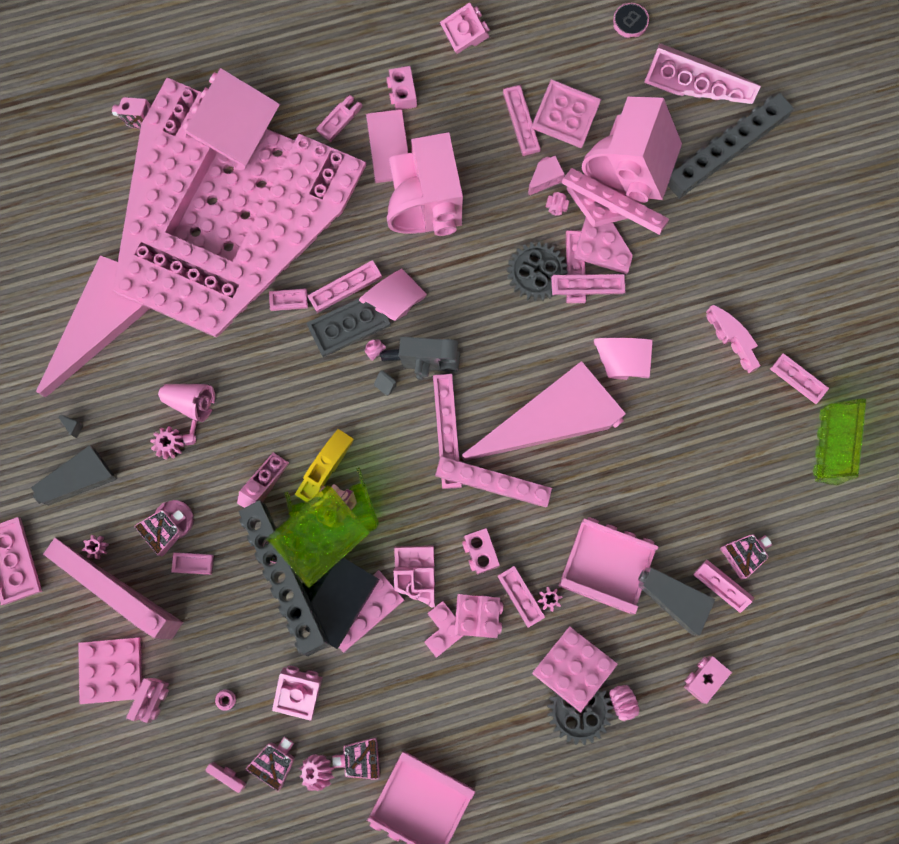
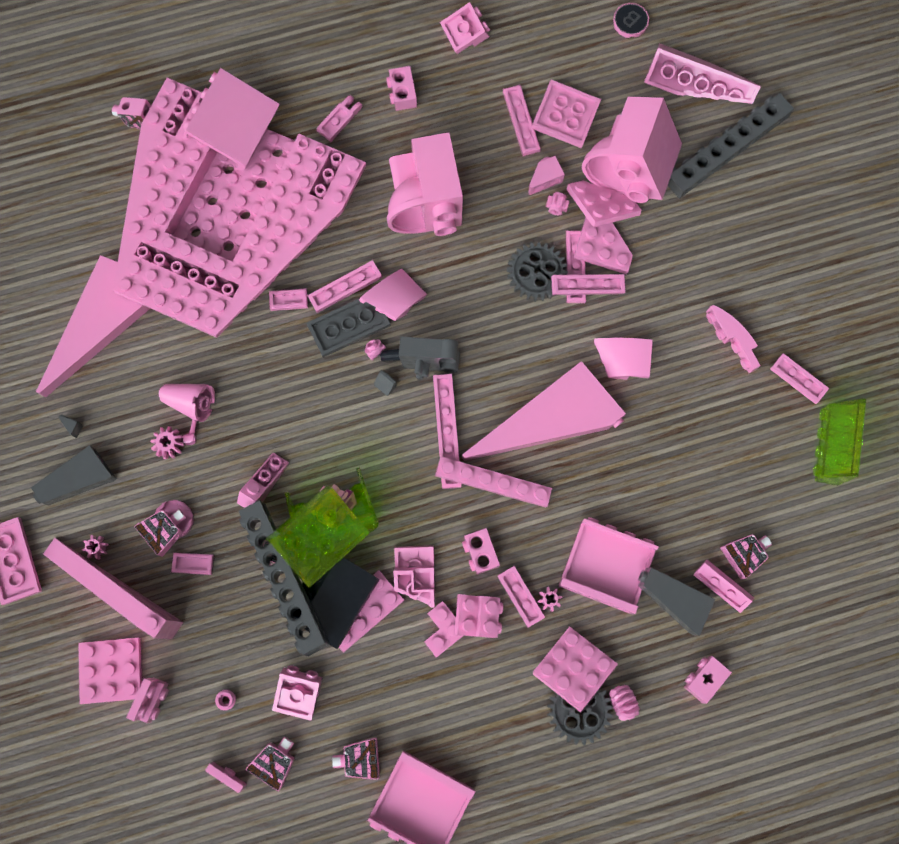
(316, 772): bright pink gear -> none
(324, 465): yellow slope -> none
(386, 140): bright pink tile -> none
(615, 201): bright pink plate -> none

